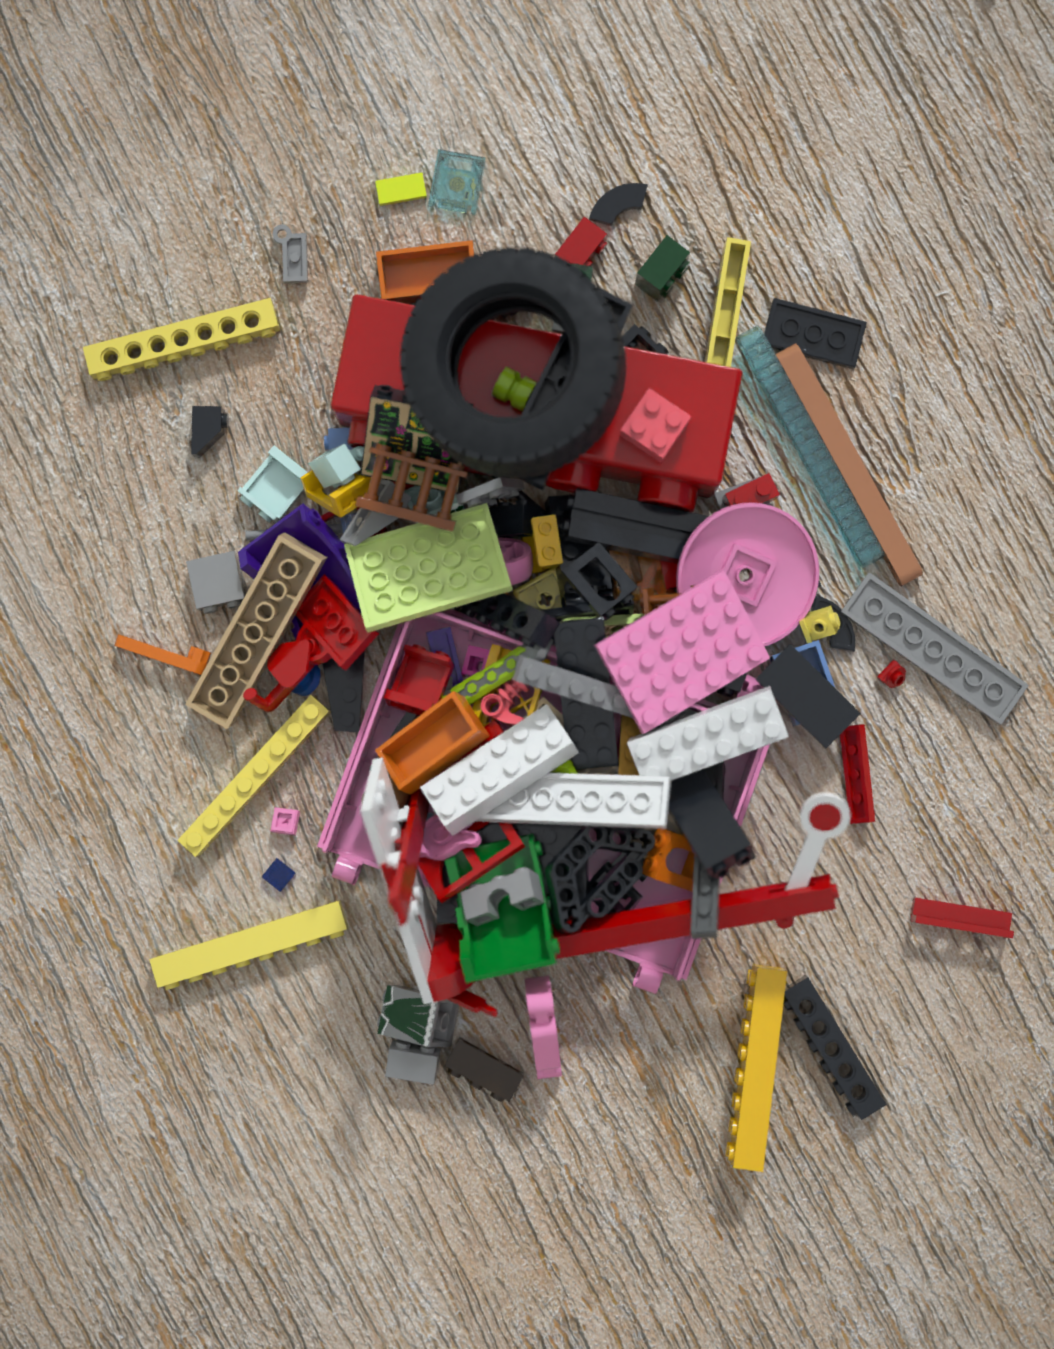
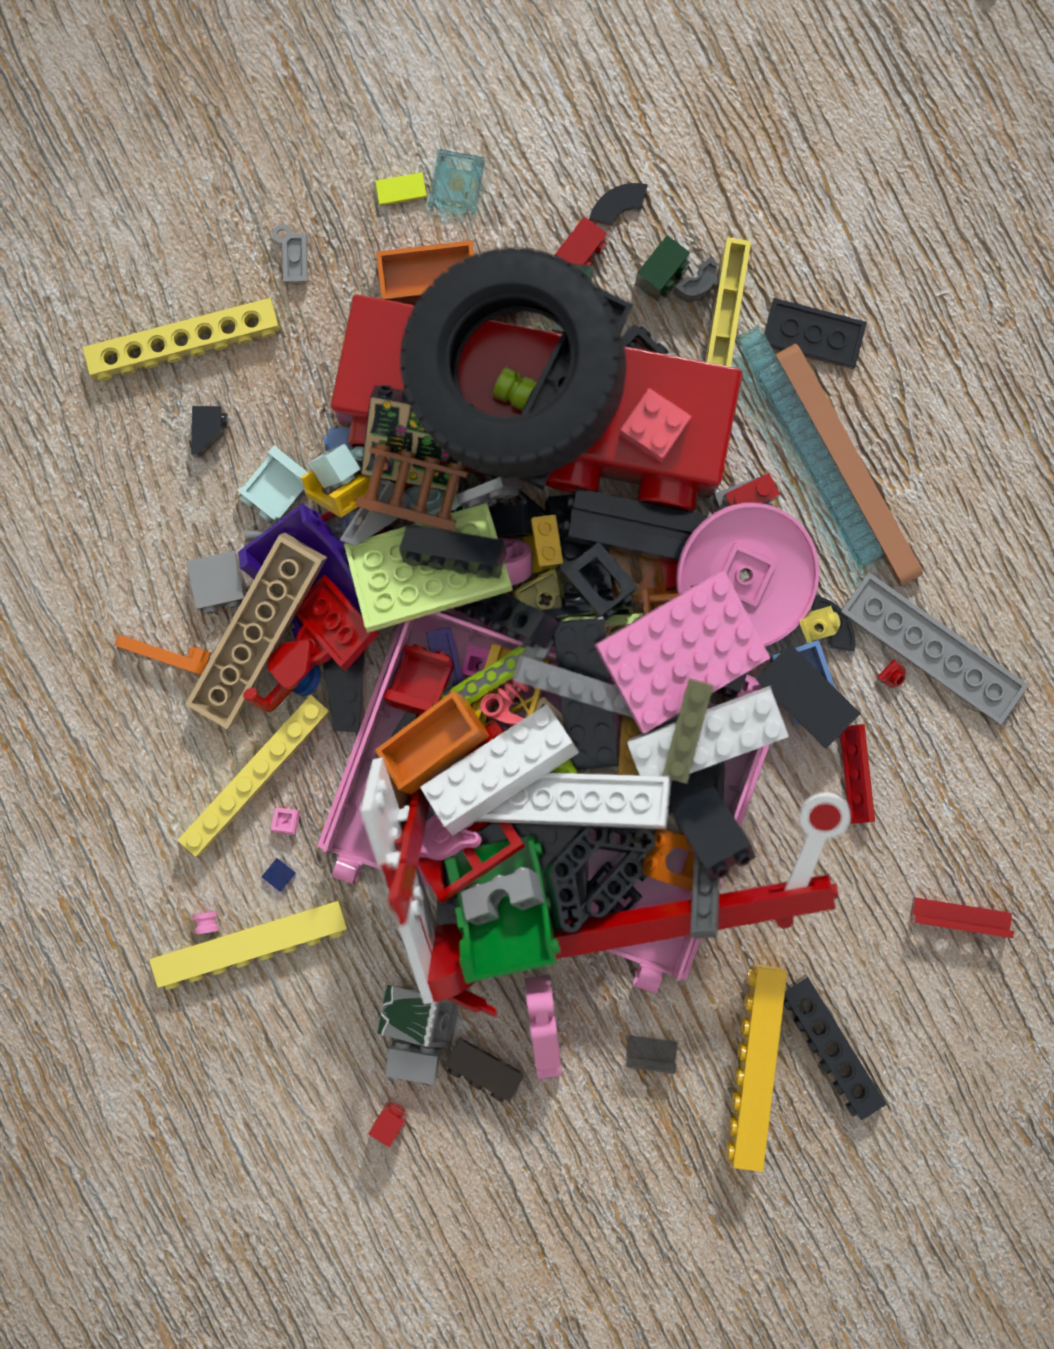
(206, 922): none -> bright pink wheel
(388, 1123): none -> red brick
(453, 551): none -> black brick
(651, 1054): none -> clear smoke panel
(687, 730): none -> olive plate
(697, 288): none -> dark grey cylinder

